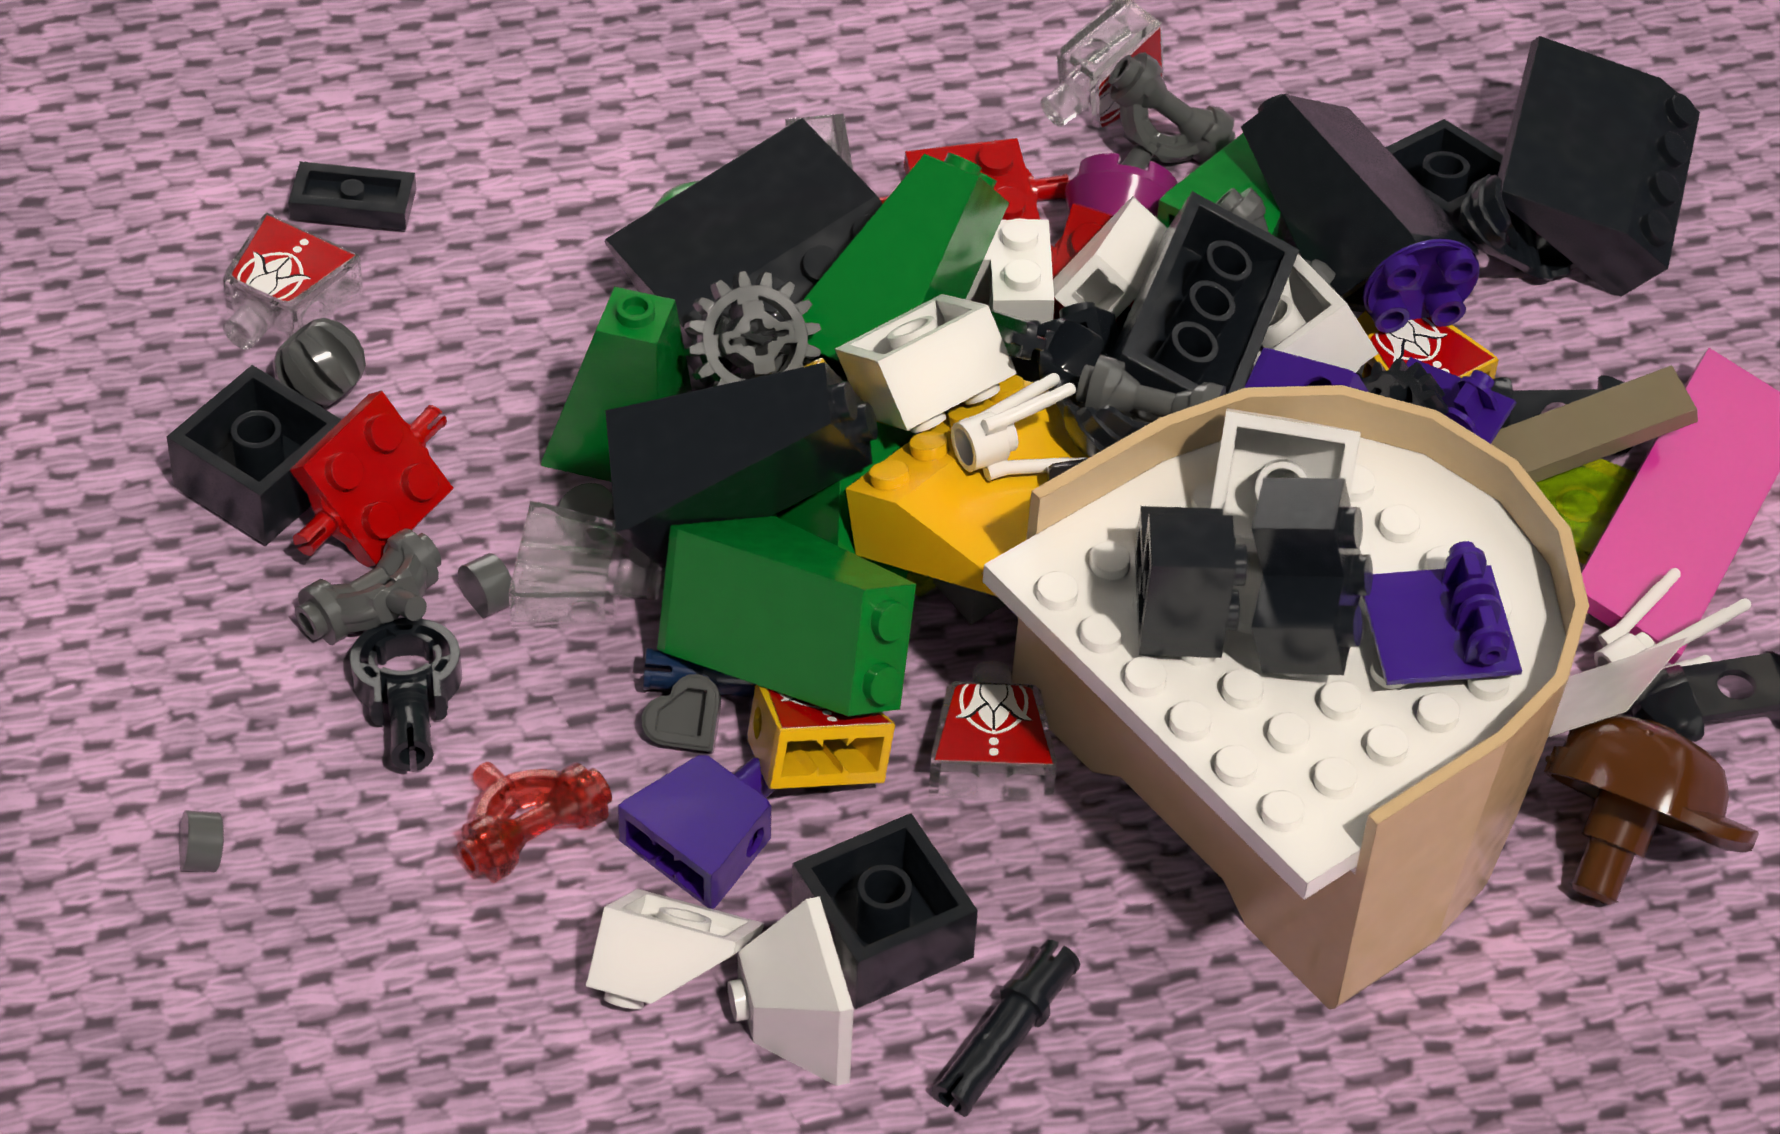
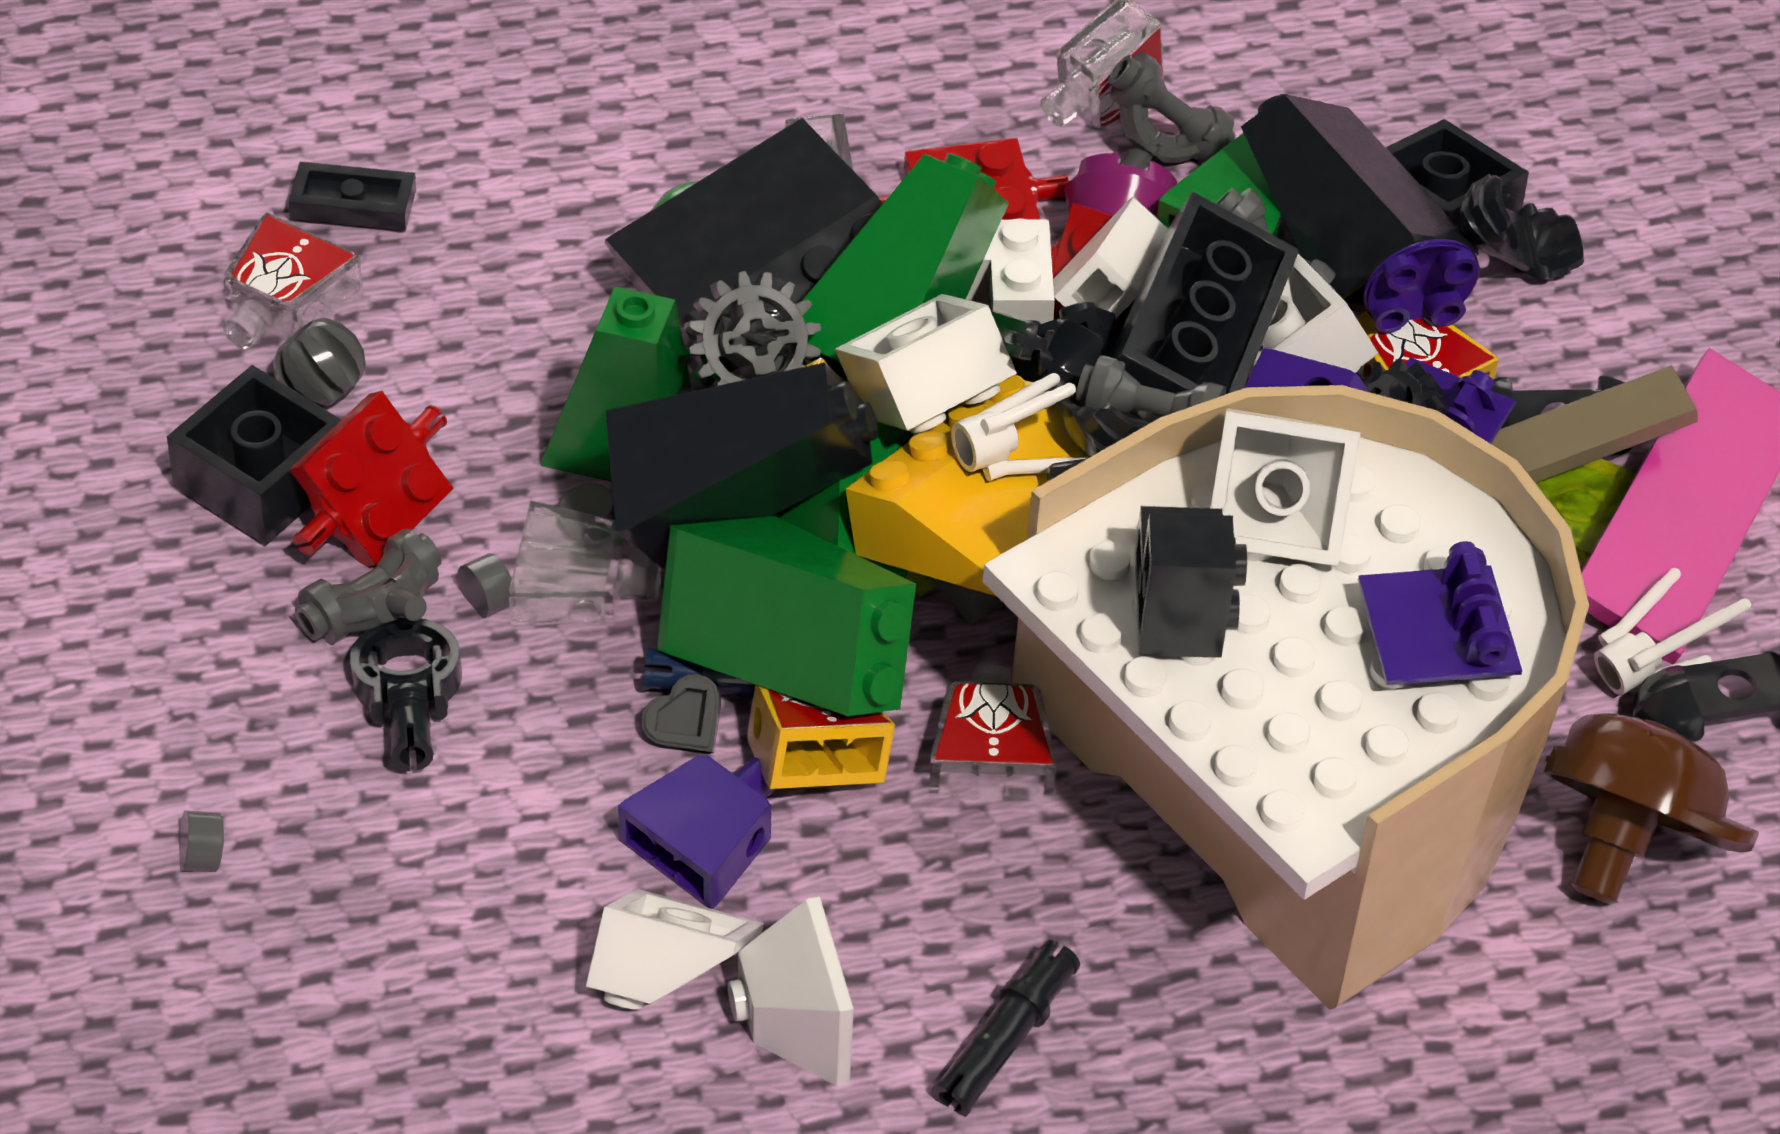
(563, 798): clear red piece -> none
(889, 908): black brick -> none
(1311, 576): black brick -> none
(1599, 162): black slope -> none
(1609, 688): white sticker -> none

